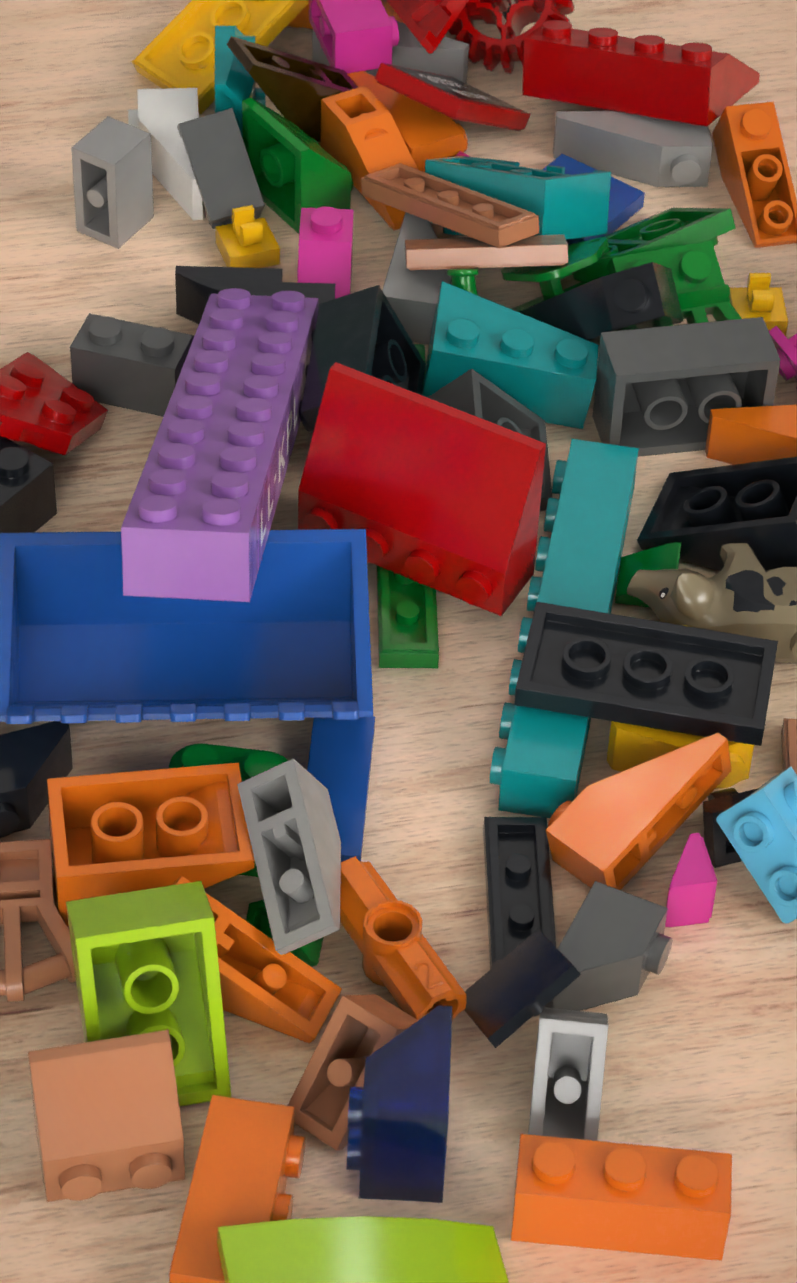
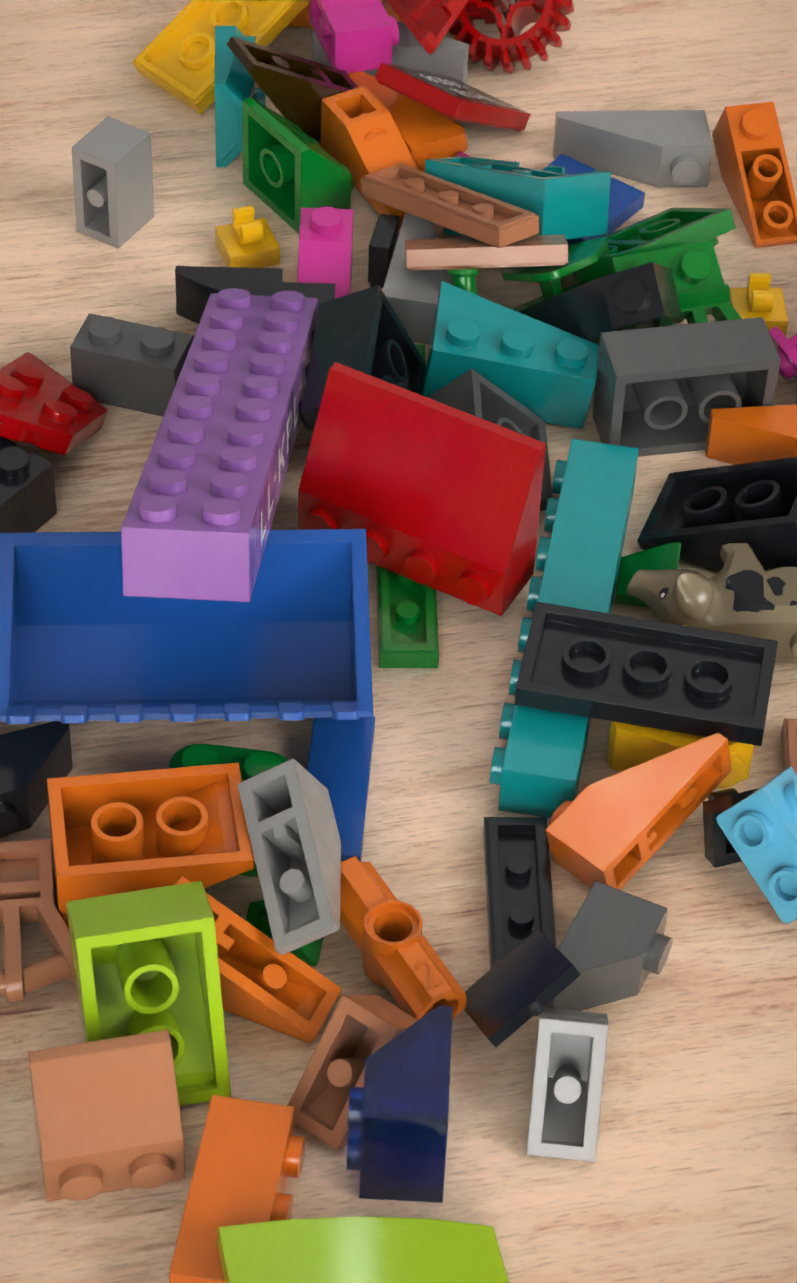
(160, 114): white slope -> none
(221, 166): dark grey hinge -> none
(382, 248): none -> black tile
(622, 1197): orange brick -> none
(632, 74): red slope -> none
(692, 886): dark pink slope -> none

